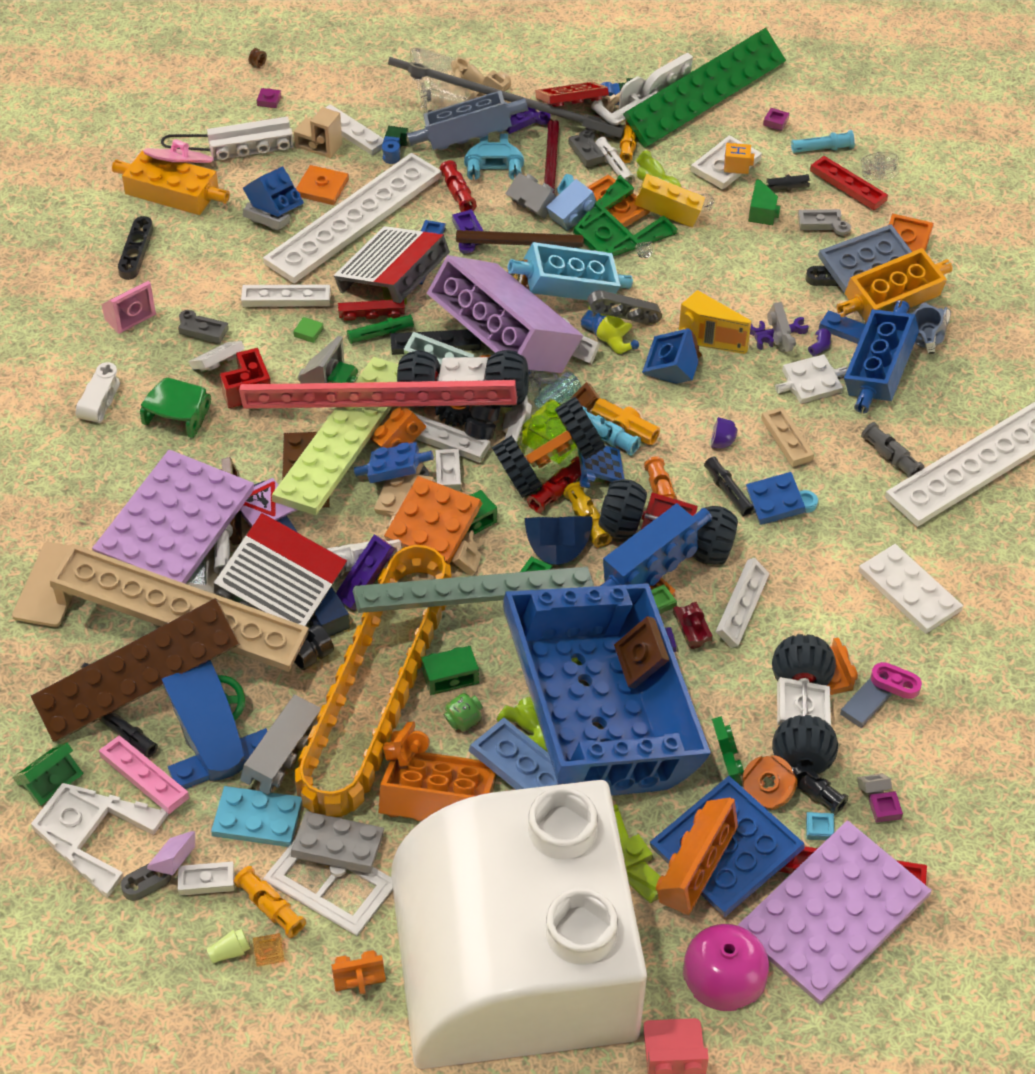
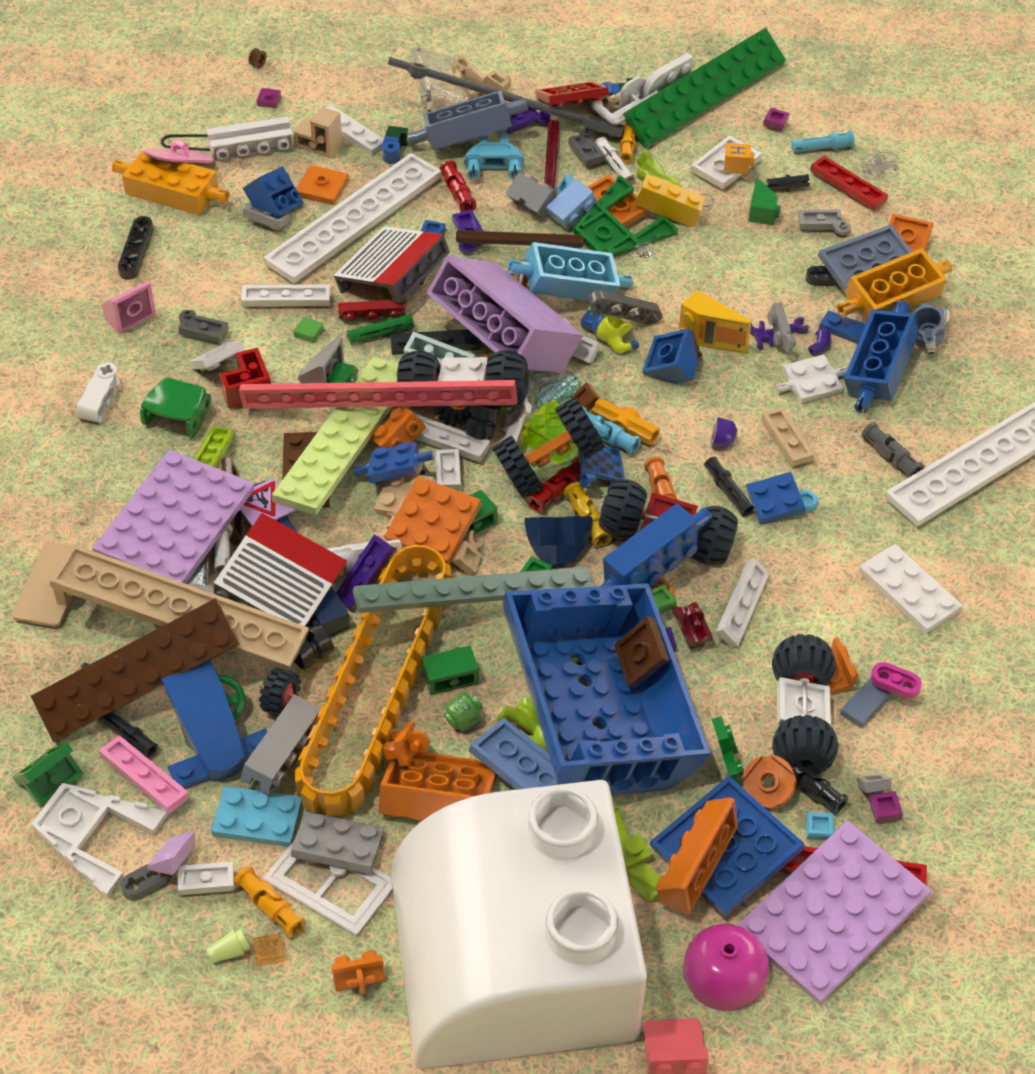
(215, 446): none -> lime tile
(278, 690): none -> black wheel

